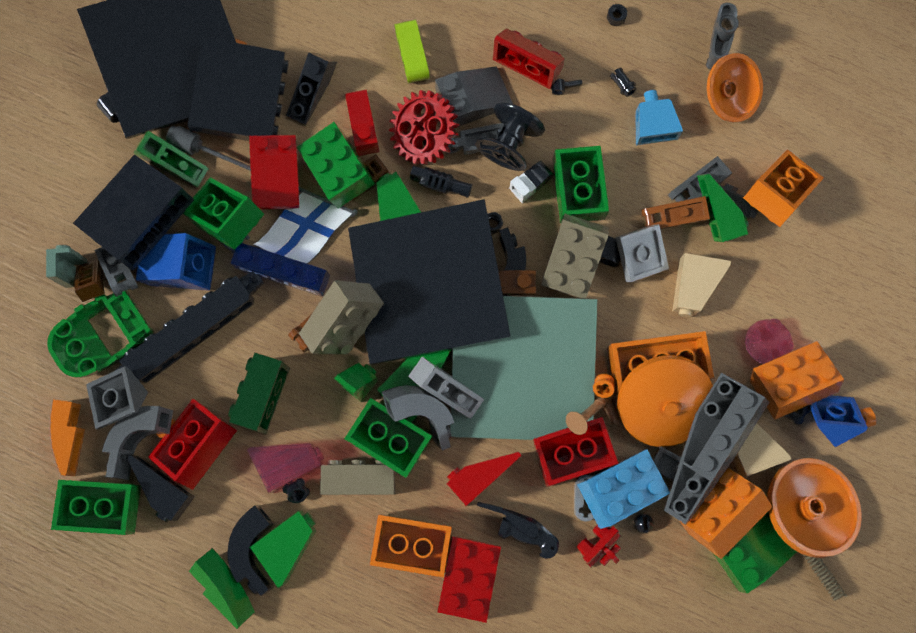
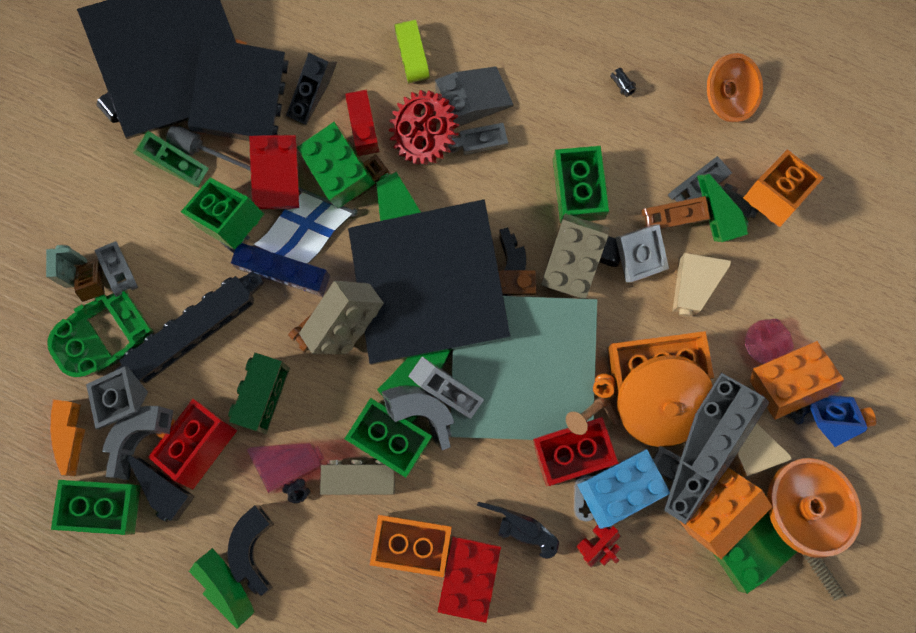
(134, 212): black brick -> none
(178, 263): blue slope -> none
(284, 546): green slope -> none
(358, 380): green slope -> none
(440, 181): black hinge -> none
(477, 477): red slope -> none
(494, 215): black axle -> none
(516, 124): black piece -> none
(527, 57): red slope -> none
(530, 181): leg -> none
(559, 86): black hand -> none
(620, 9): black axle -> none
(638, 523): black hinge -> none
(656, 120): dark azure torso -> none
(722, 38): dark grey connector -> none

